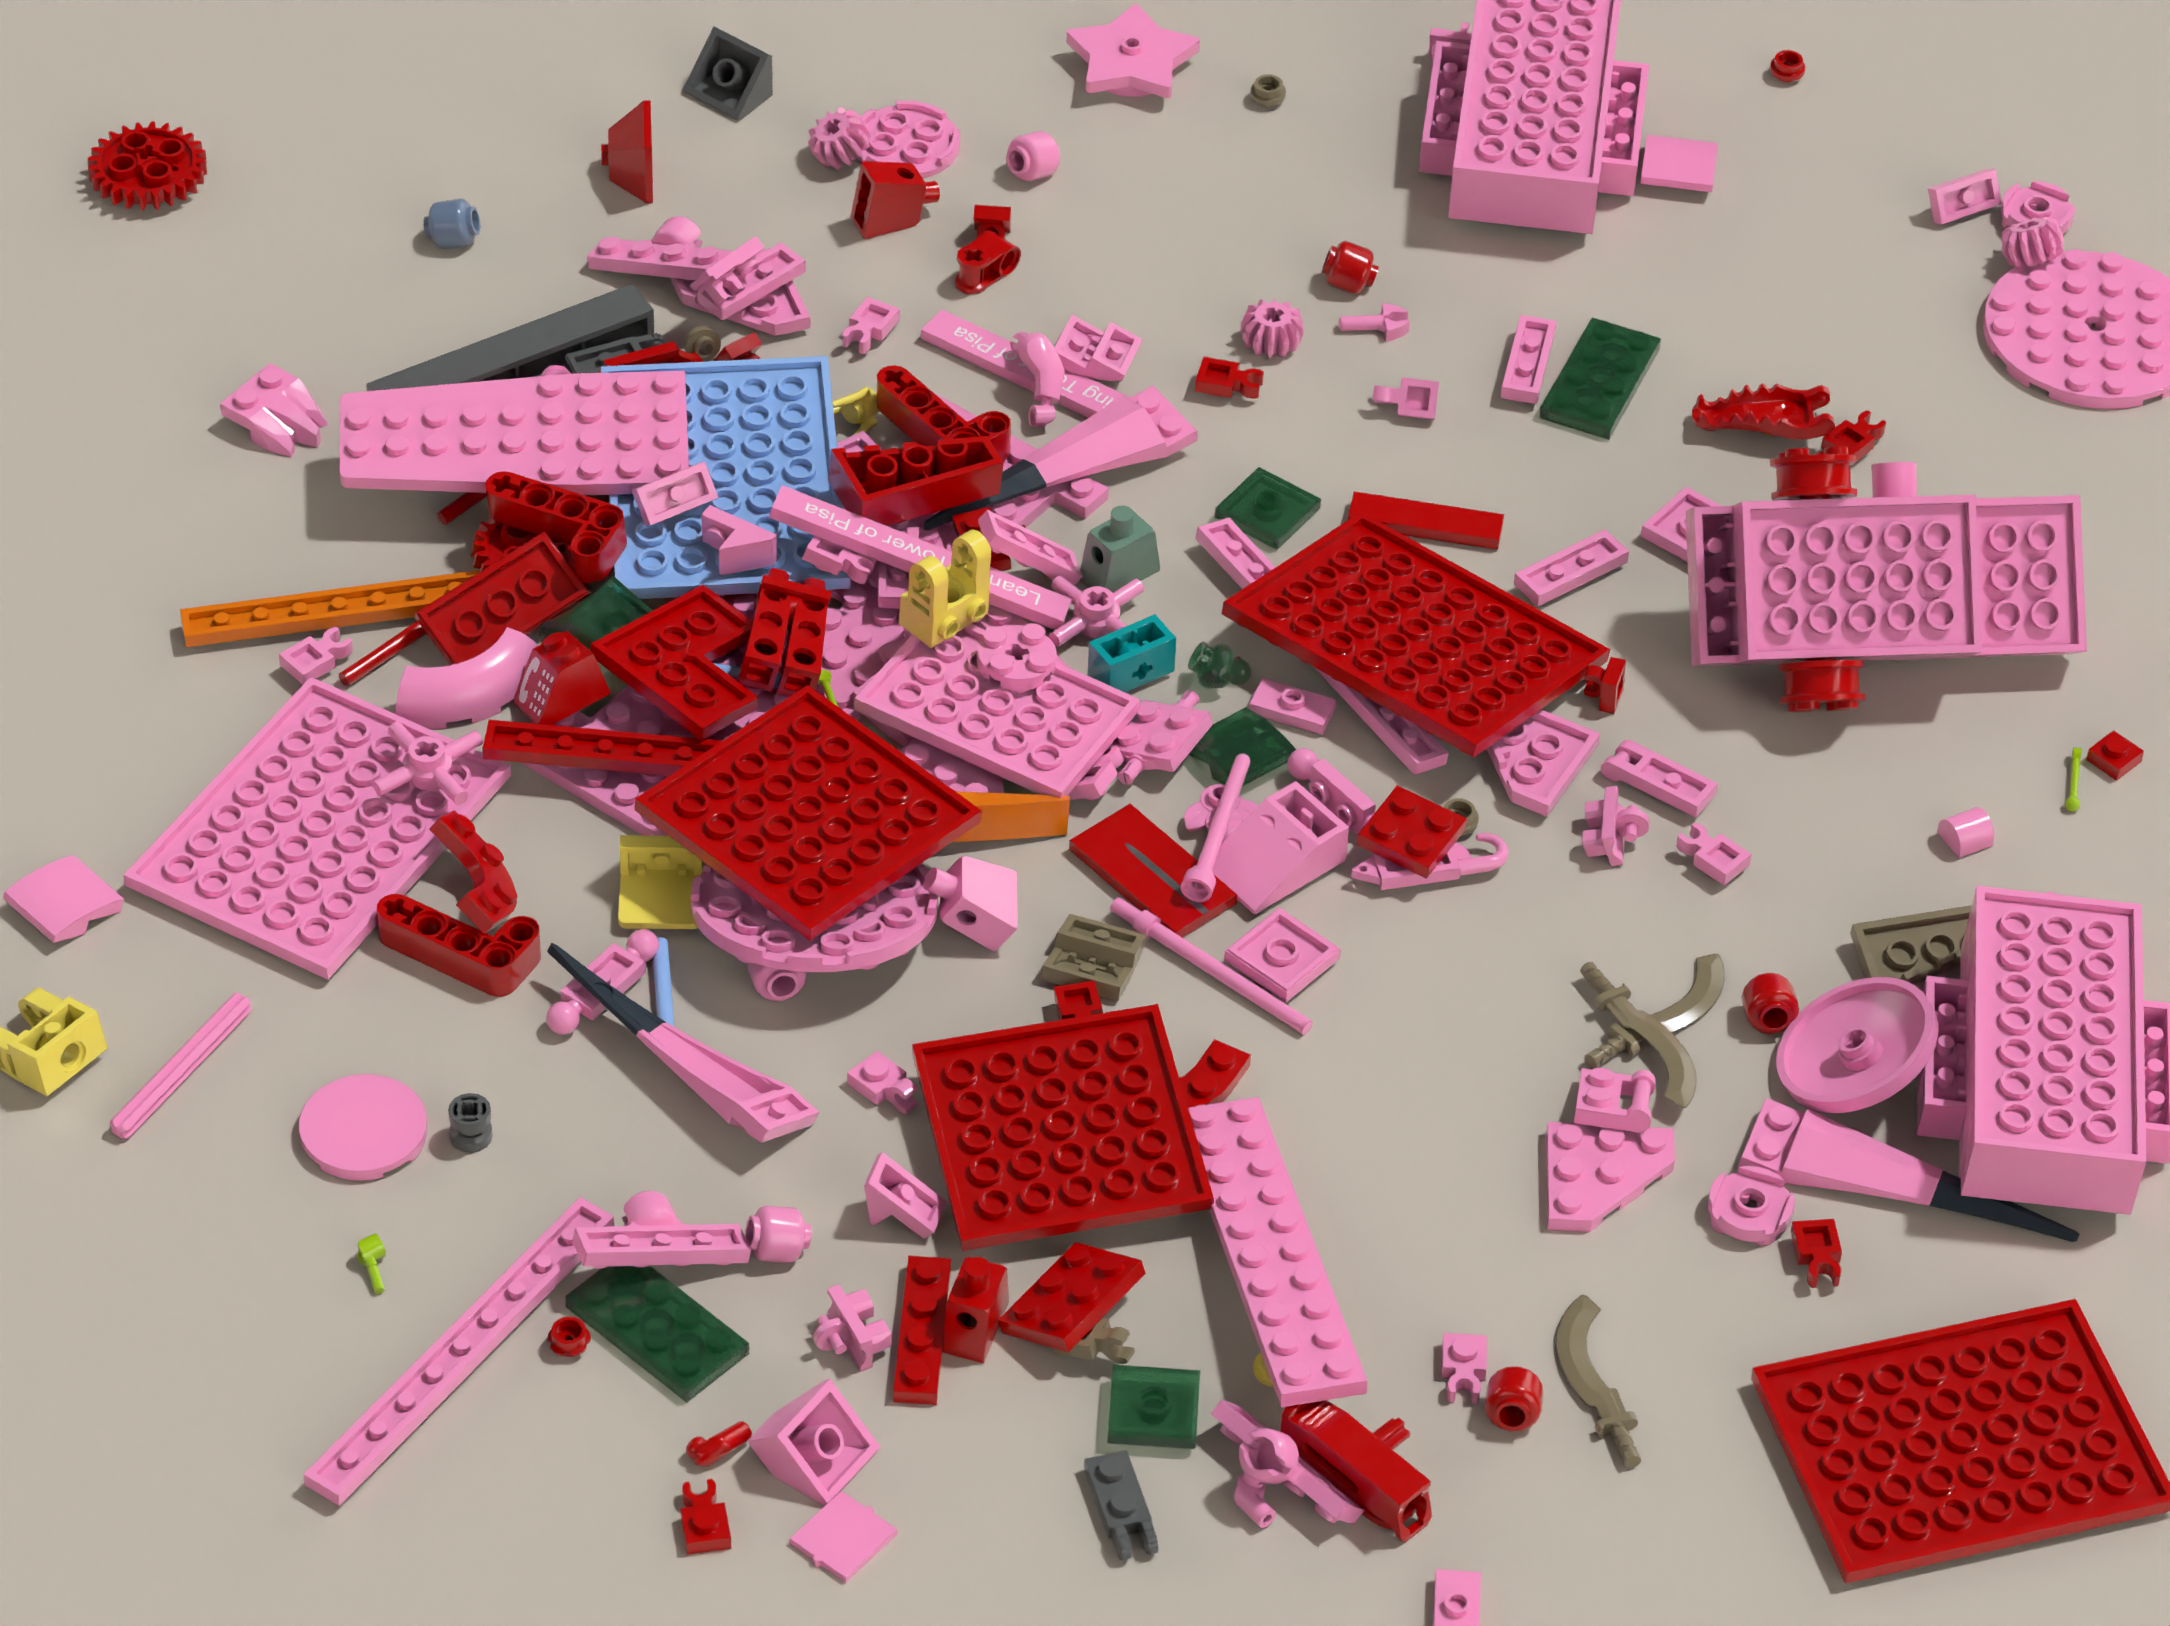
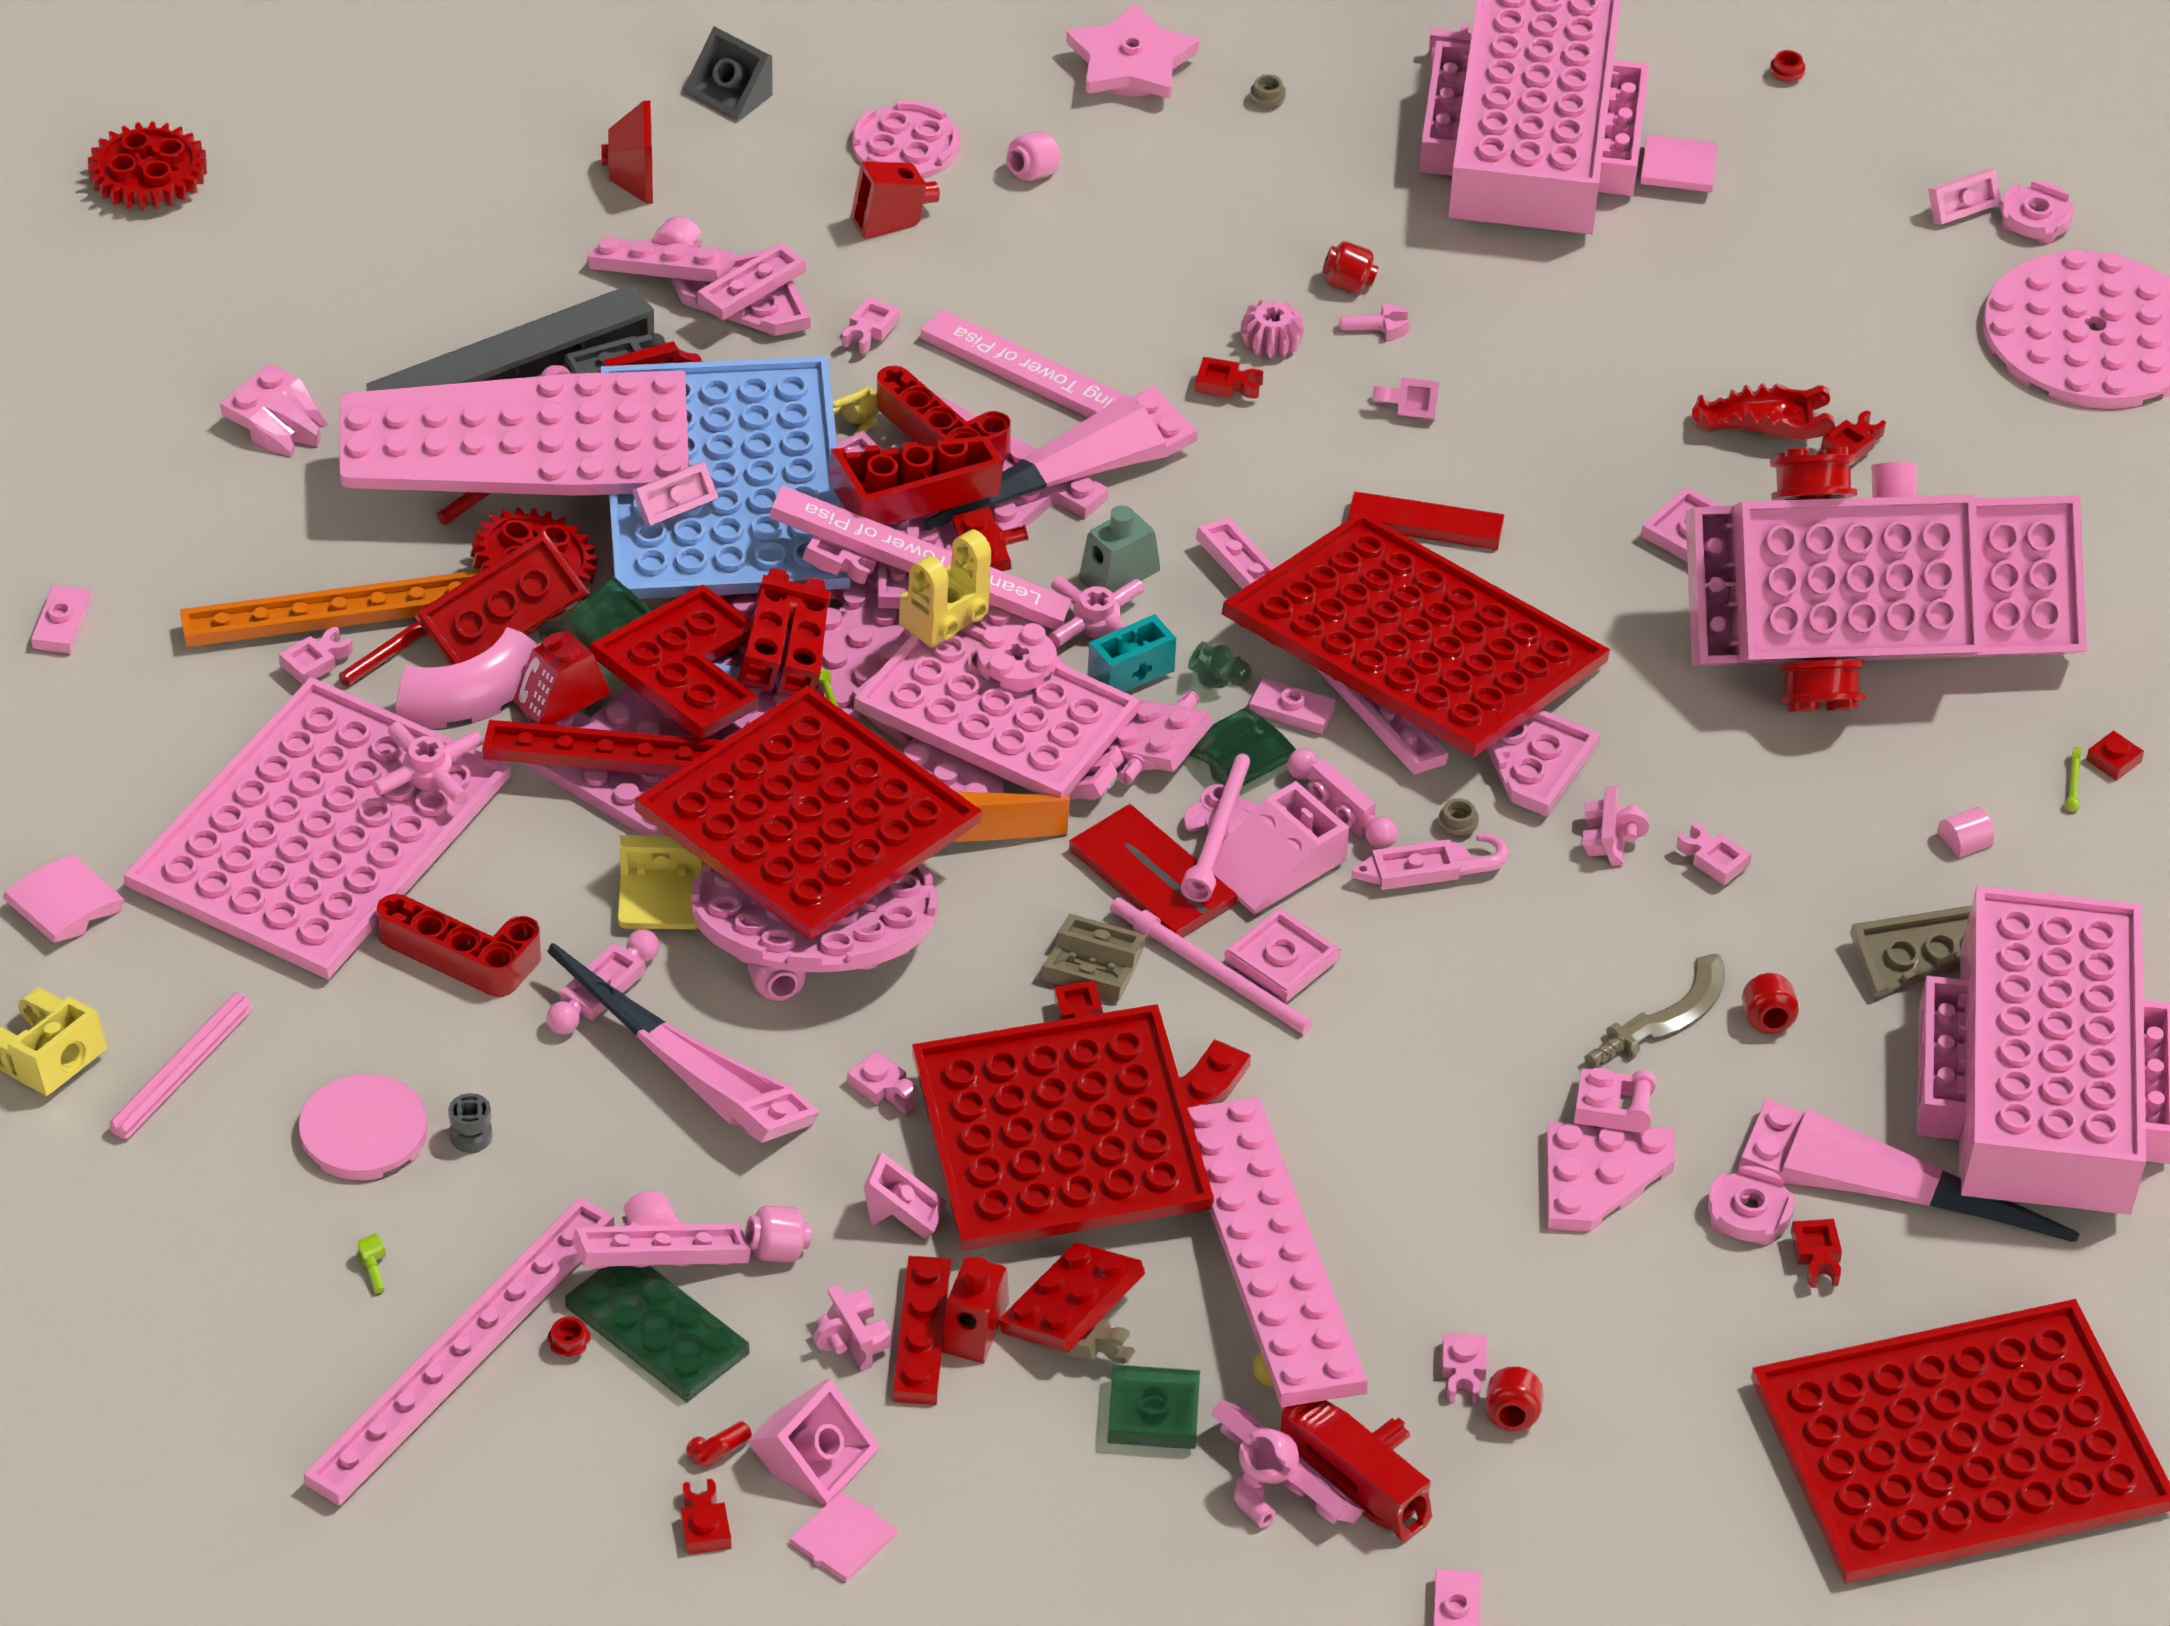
(61, 619): none -> bright pink plate
(452, 223): sand blue head -> none
(493, 890): red plate -> none
(587, 524): red beam -> none
(662, 981): light blue bar -> none
(699, 336): dark tan plate -> none
(723, 274): bright pink plate -> none
(739, 542): bright pink slope -> none
(741, 349): red tile -> none
(839, 138): bright pink gear -> none
(977, 899): bright pink torso -> none
(985, 262): red piece -> none
(993, 219): red tile -> none
(1029, 548): bright pink plate -> none
(1044, 363): bright pink arm -> none
(1095, 352): bright pink slope -> none
(1120, 1502): dark grey hinge -> none
(1268, 507): clear green plate -> none
(1411, 831): red plate -> none
(1528, 359): bright pink plate -> none
(1571, 567): bright pink plate -> none
(1582, 1376): dark tan sword -> none
(1600, 378): clear green plate -> none
(1606, 683): red tile -> none
(1659, 777): bright pink plate -> none
(1679, 1065): dark tan sword -> none
(1857, 1045): bright pink dish -> none
(2032, 242): bright pink gear -> none

